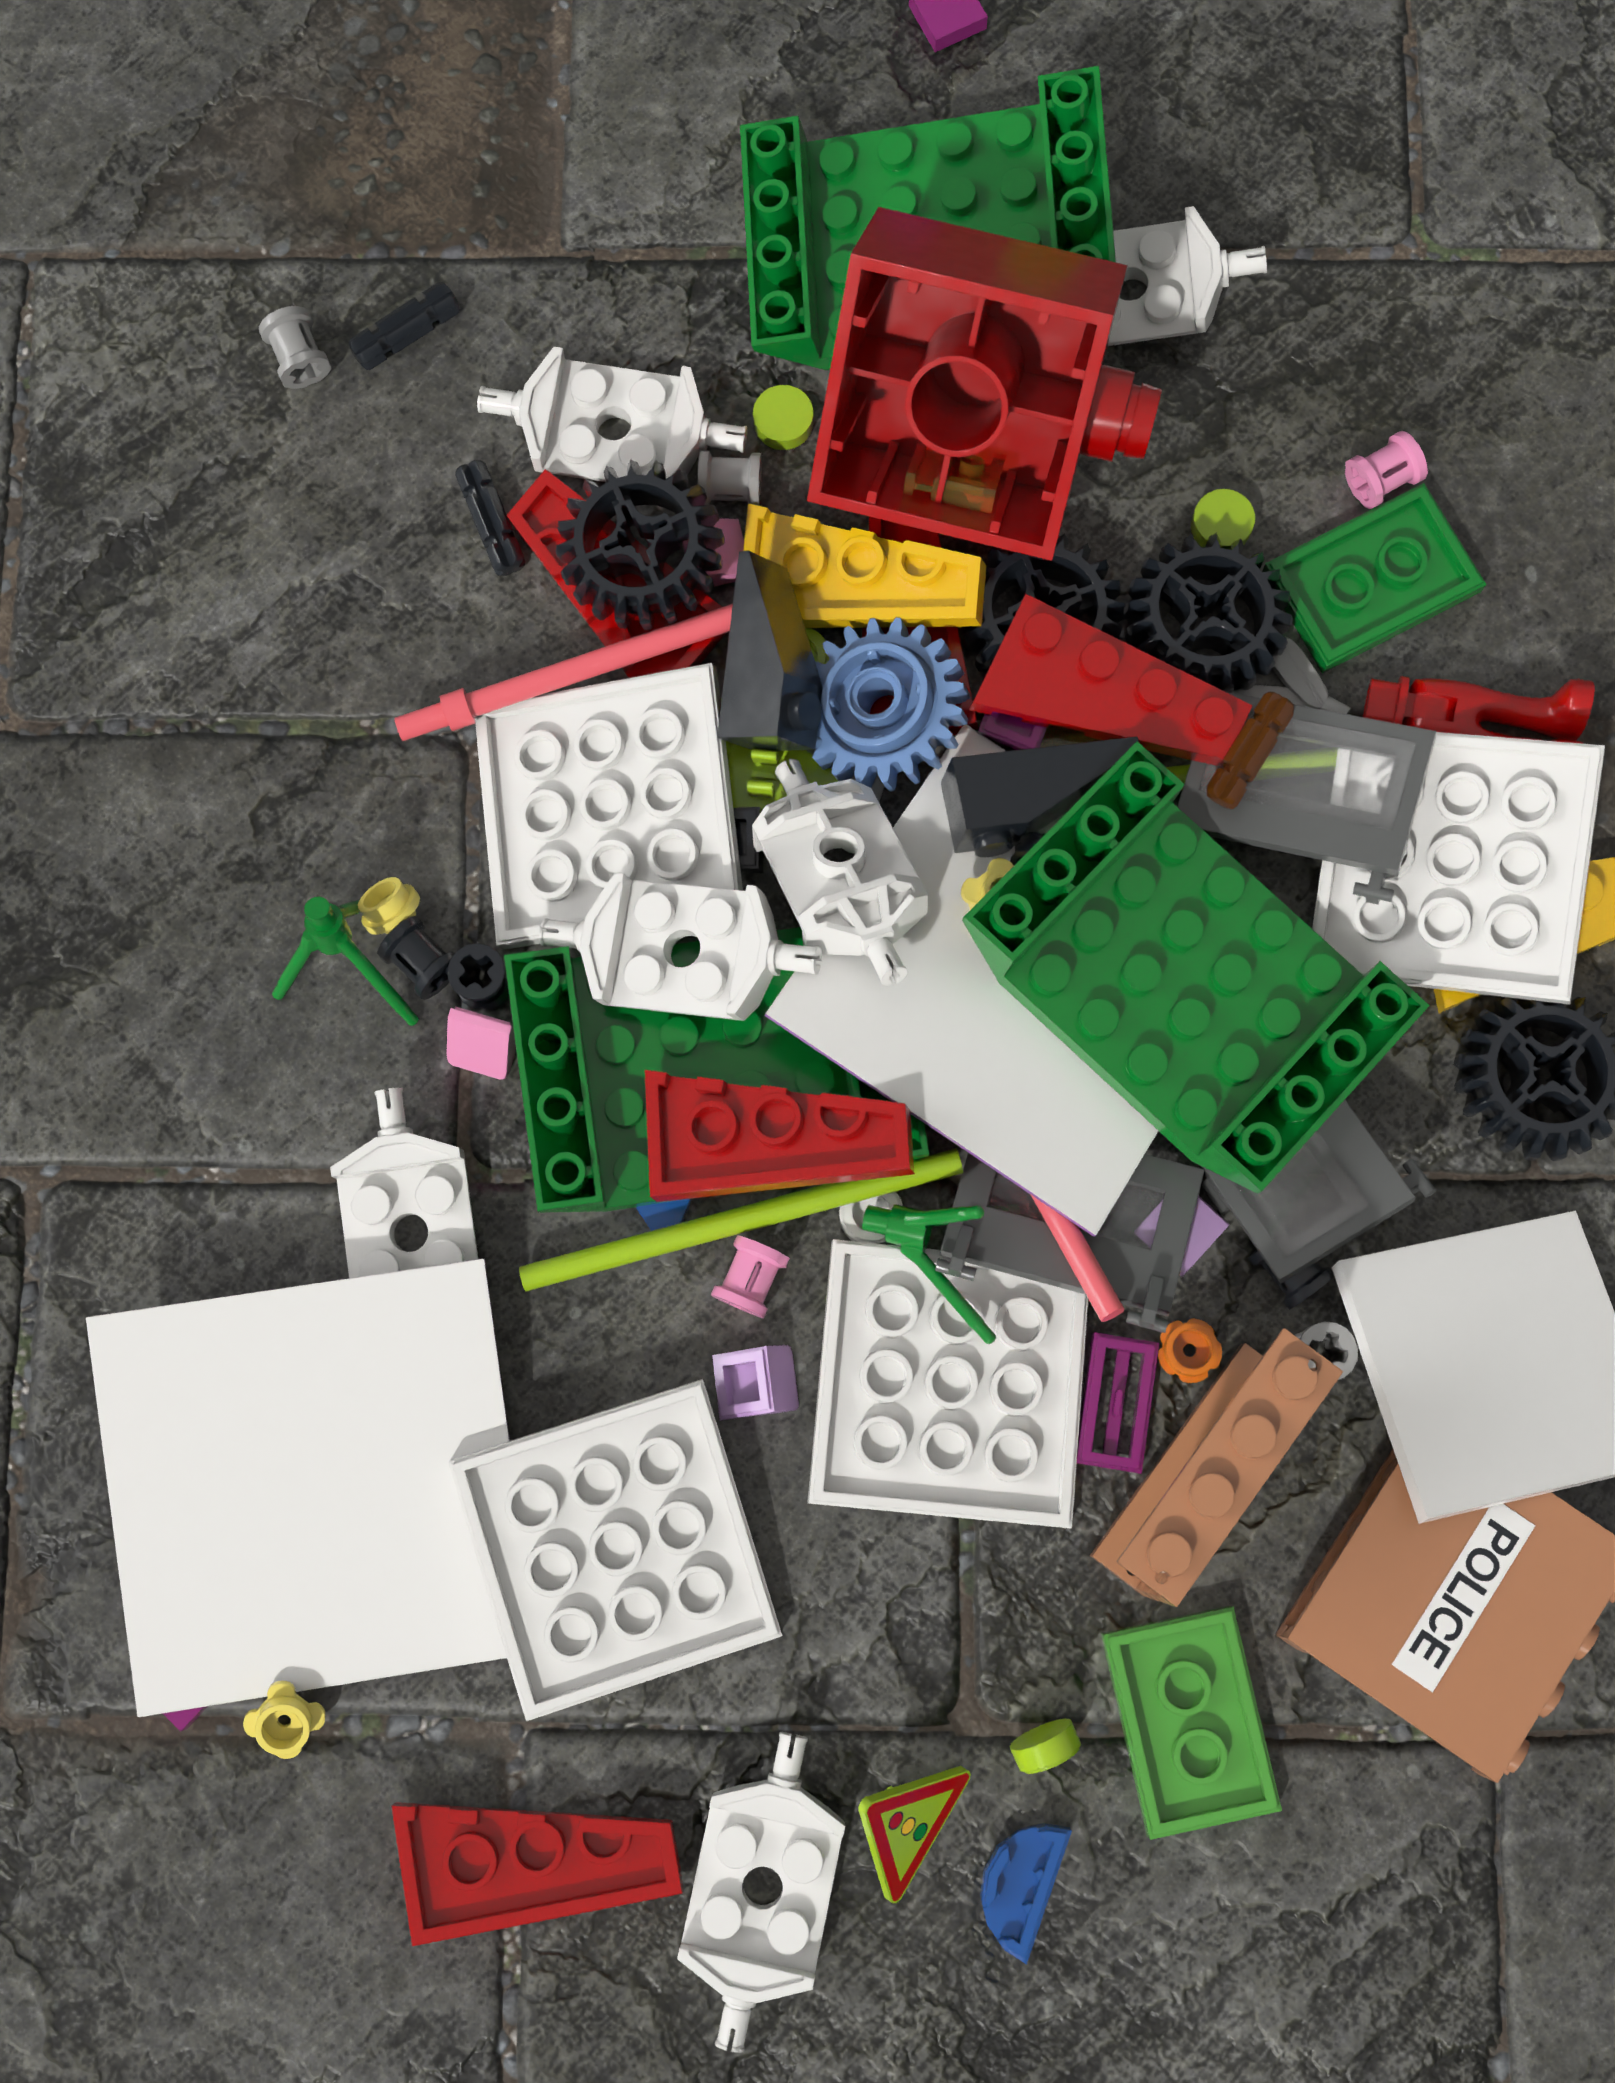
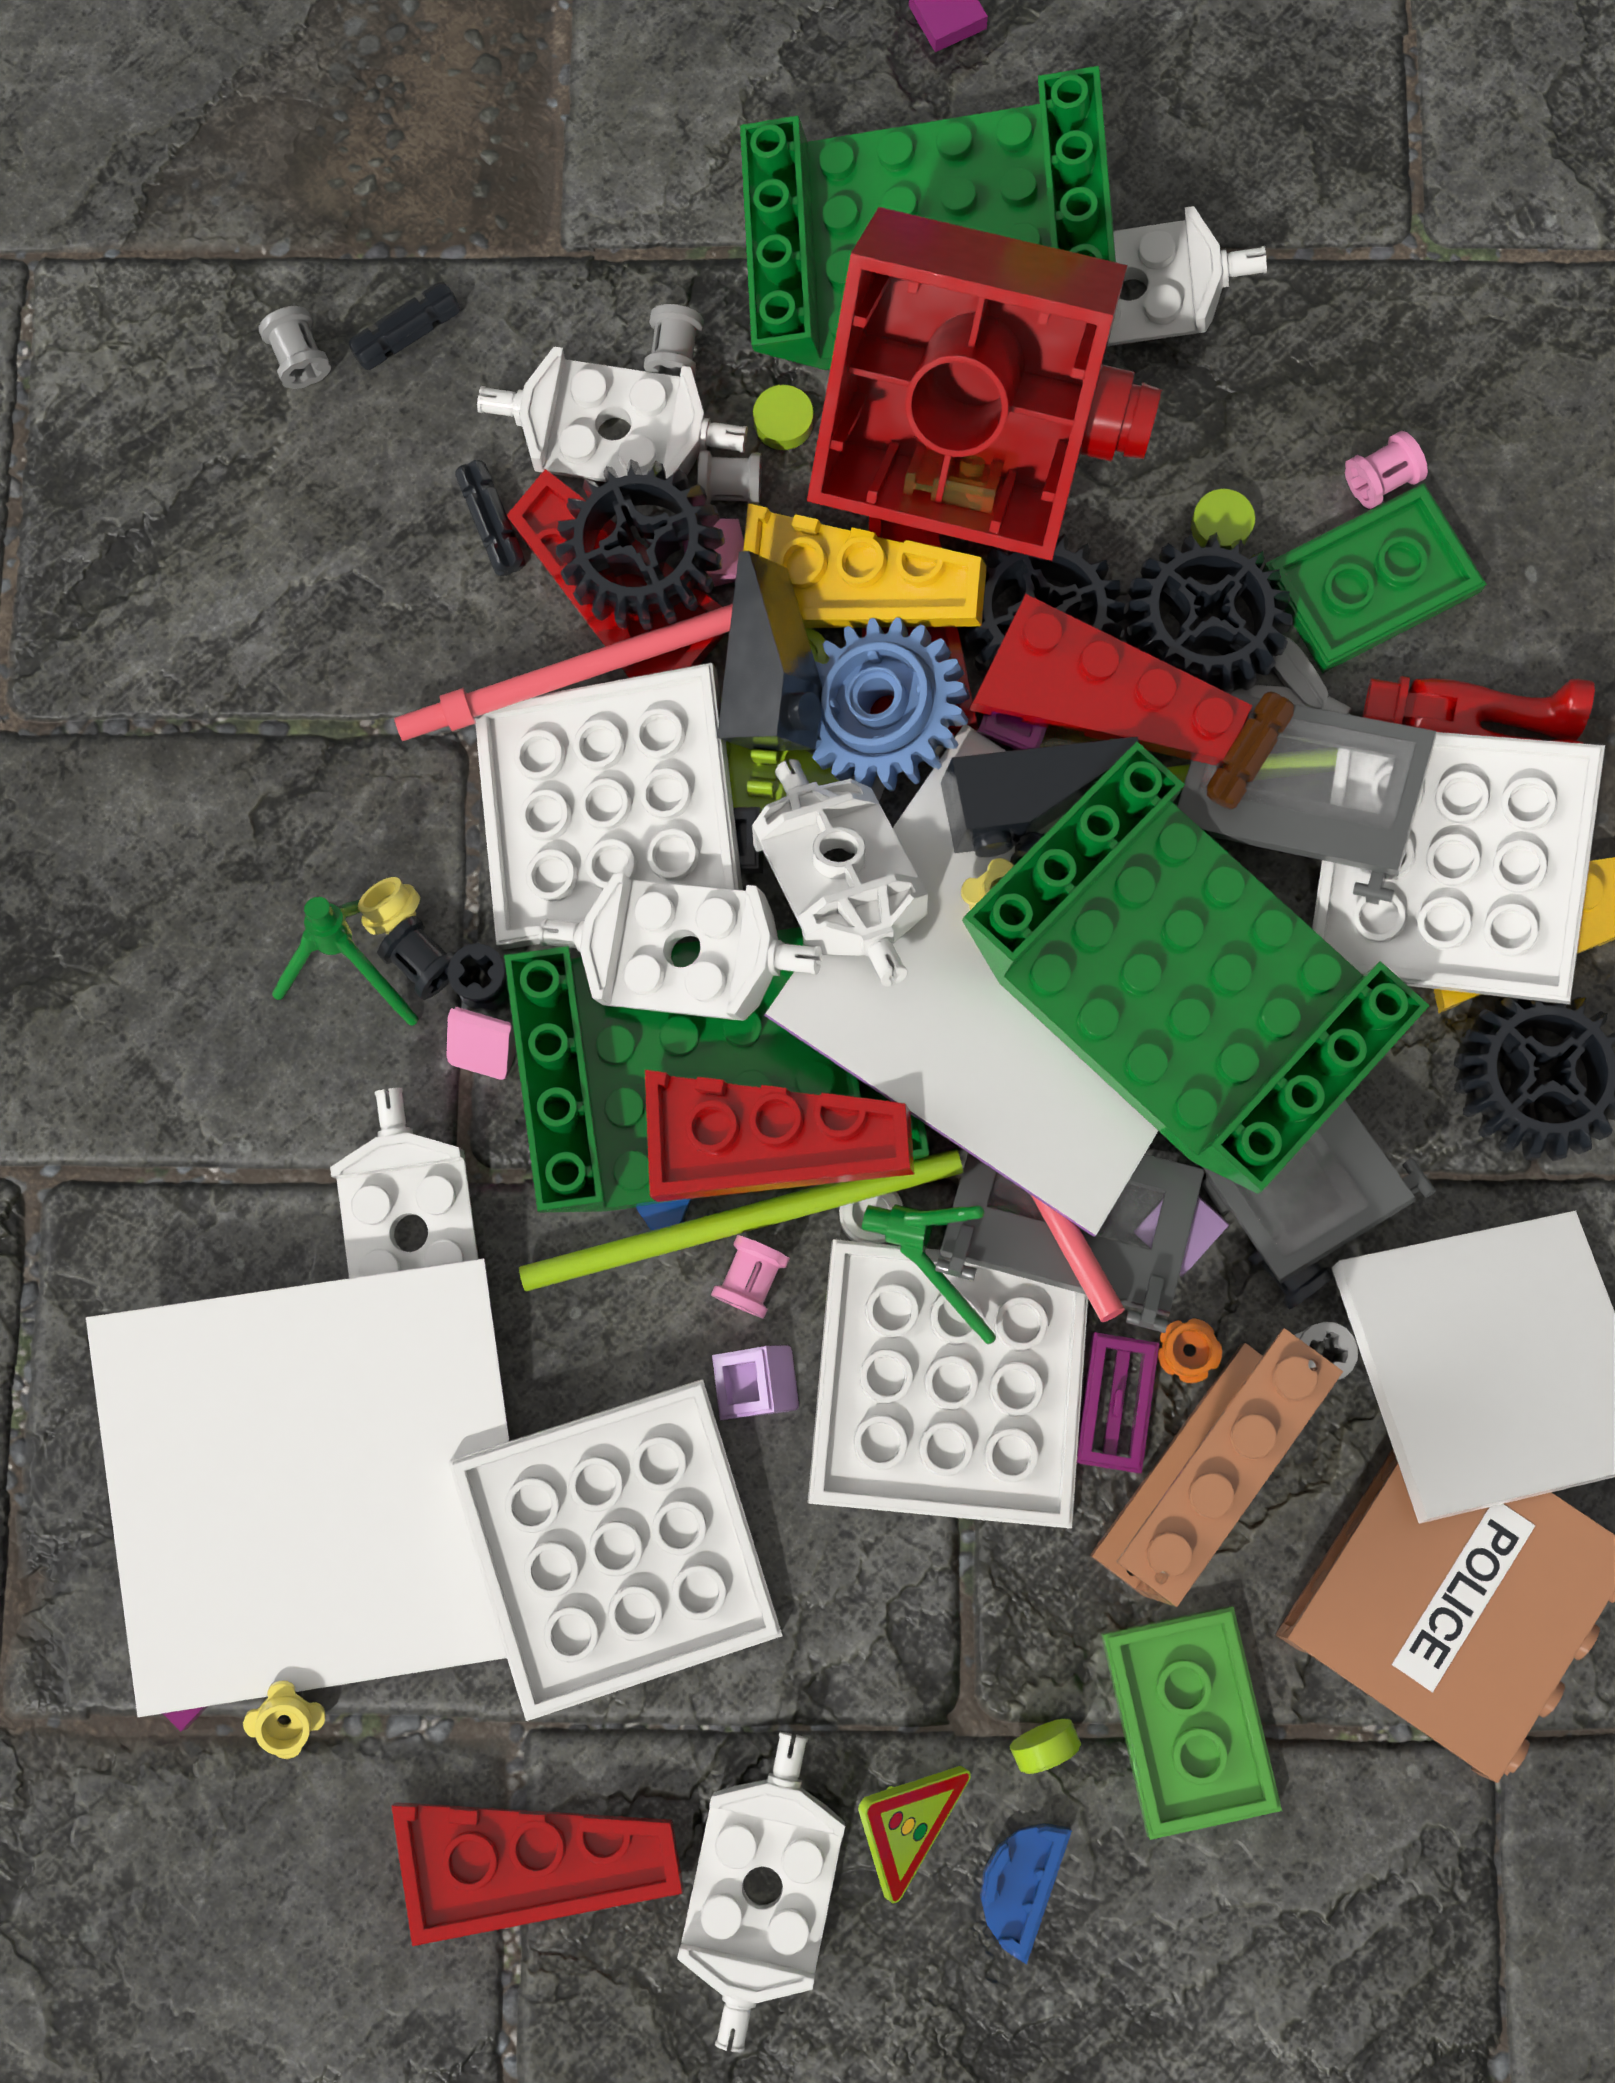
(673, 339): none -> light grey bush

